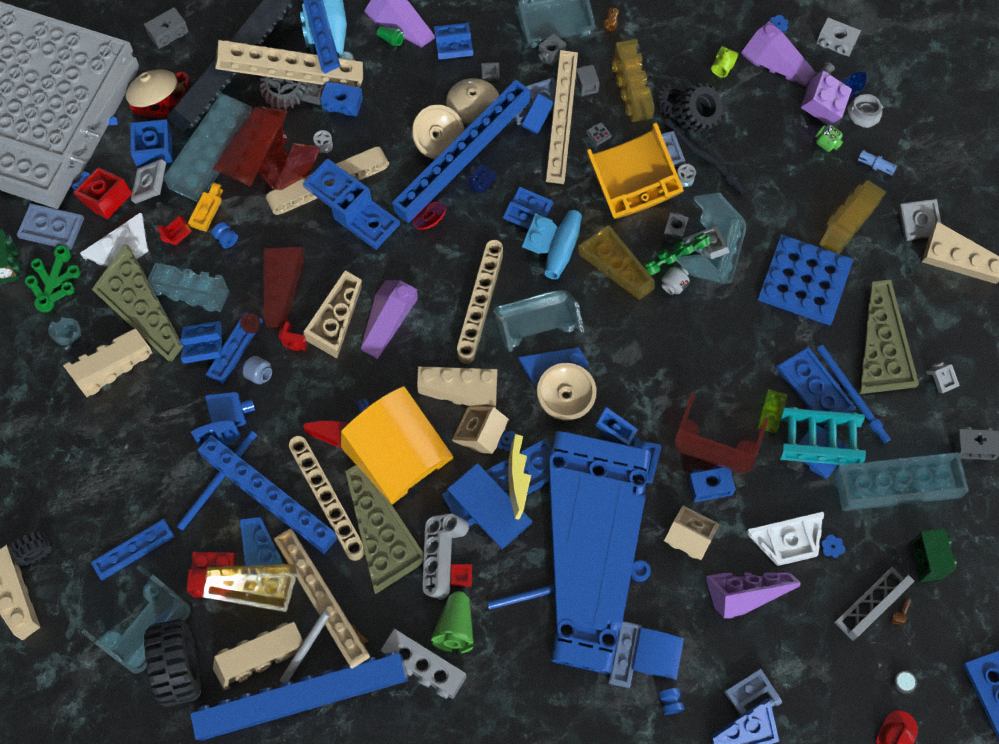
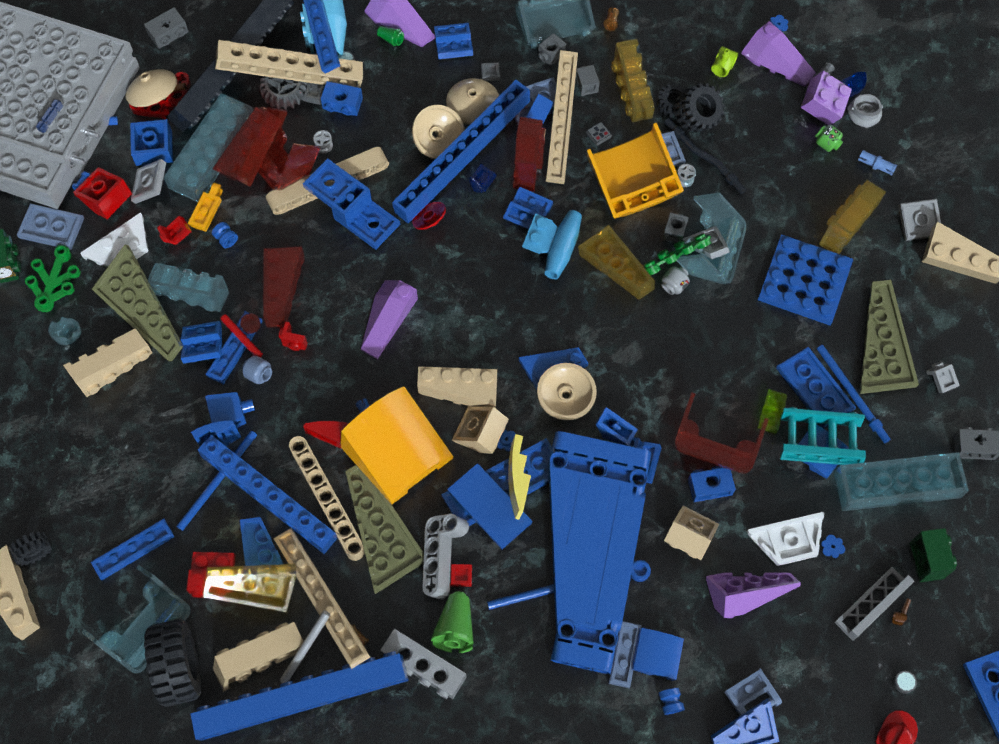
(49, 116): none -> dark blue axle
(241, 336): none -> red bar
(333, 317): tan wedge -> none
(480, 309): tan beam -> none
(529, 153): none -> clear red wedge
(537, 315): clear light blue windscreen -> none
(838, 37): light grey brick -> none

